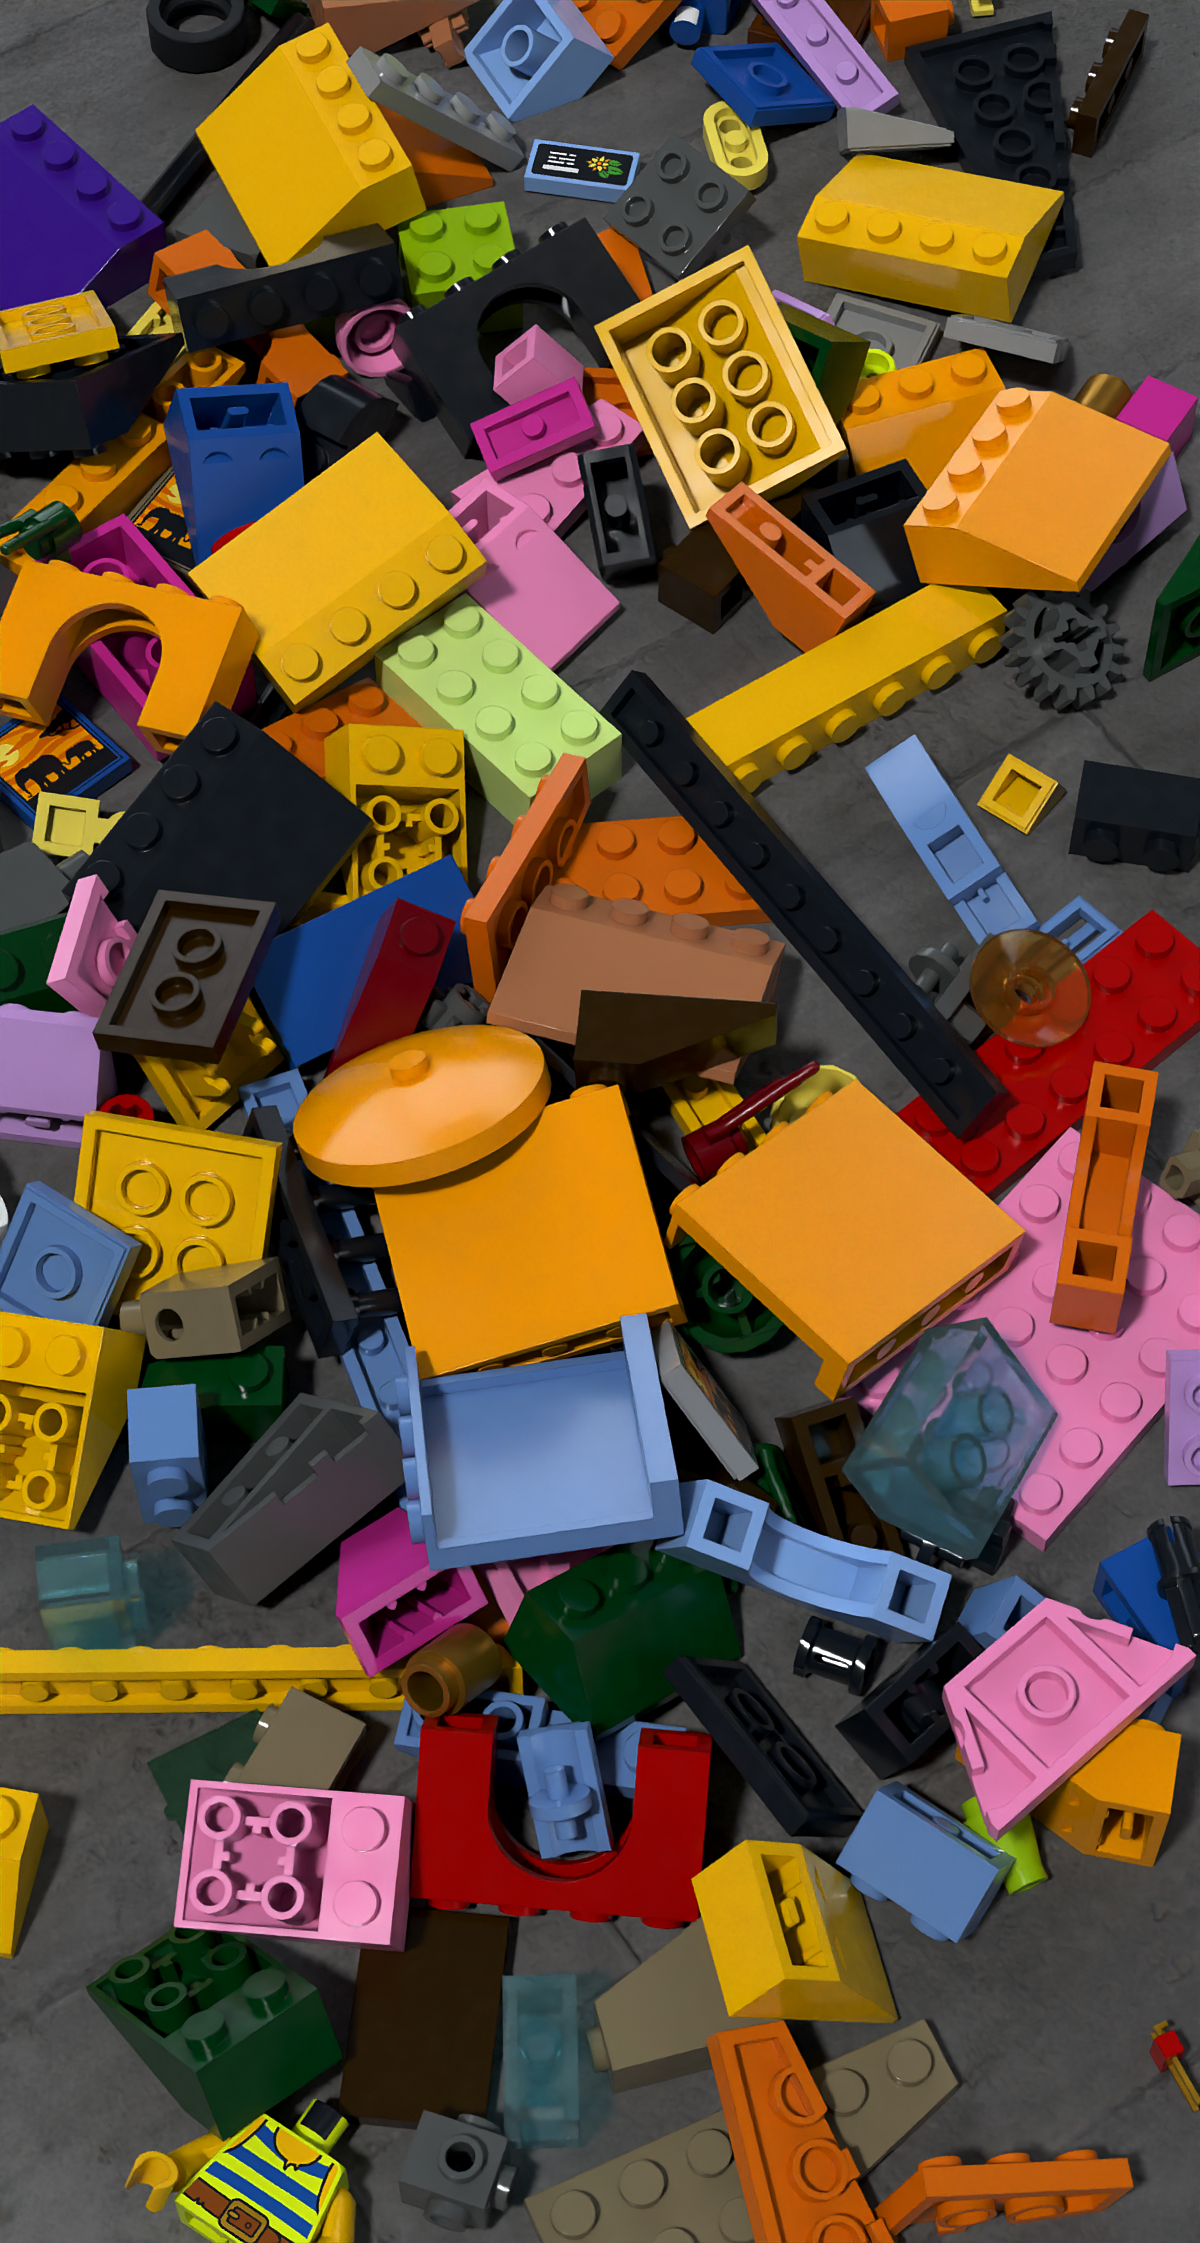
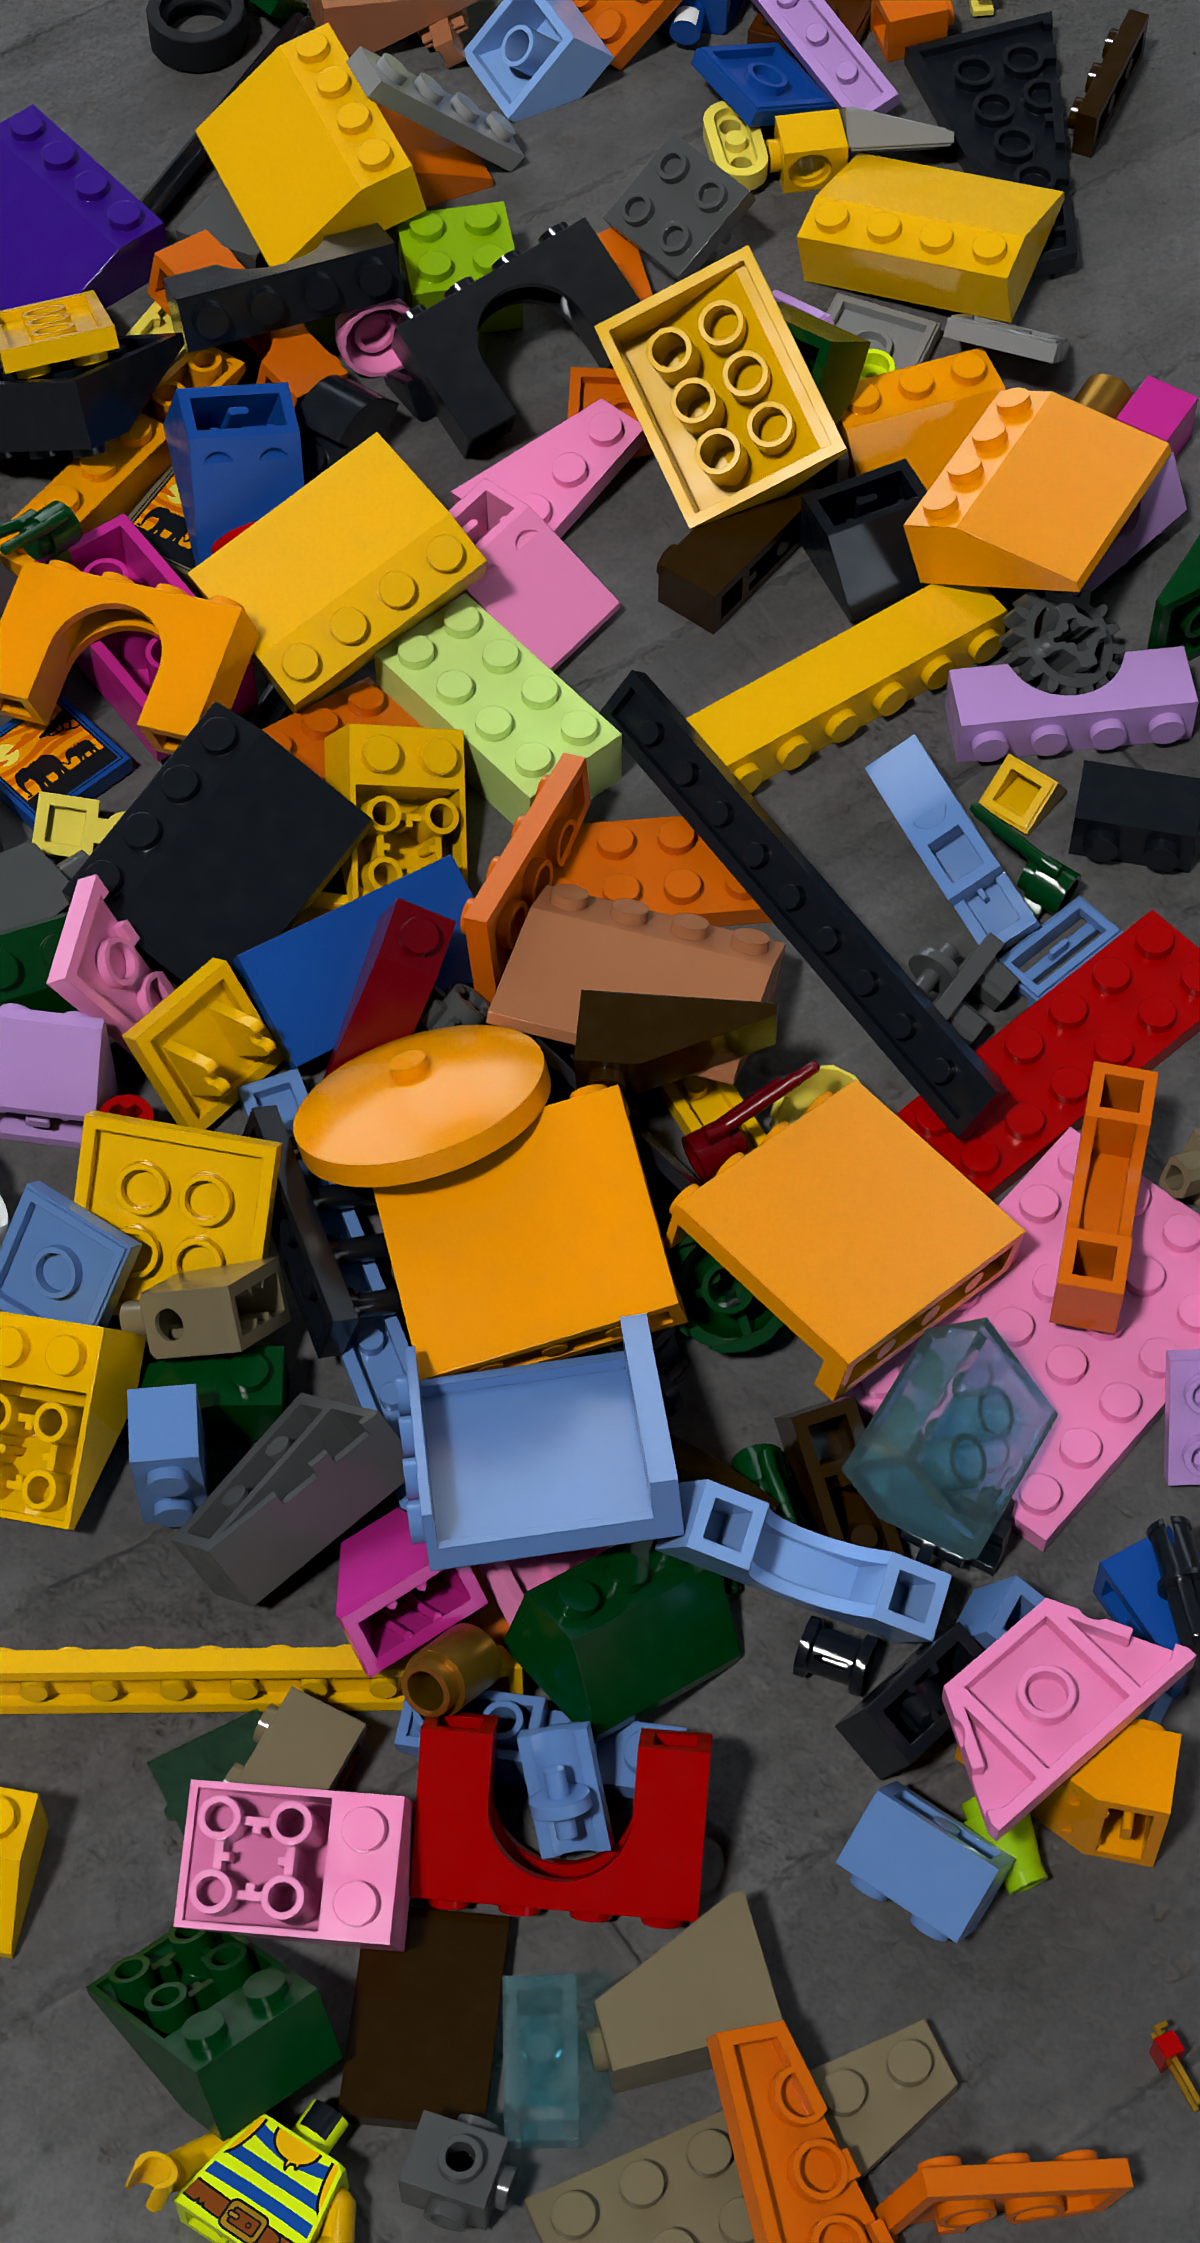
(90, 1594): clear light blue brick -> none
(187, 976): dark brown plate -> none
(532, 366): bright pink brick -> none
(534, 429): dark pink plate -> none
(580, 171): tile -> none
(617, 512): black brick -> none
(703, 1401): light grey tile -> none
(764, 1747): black tile -> none
(790, 574): orange slope -> none
(791, 1937): yellow slope -> none
(807, 149): none -> yellow brick
(1001, 715): none -> lavender arch
(1041, 969): clear orange dish -> none
(1045, 880): none -> dark green plant

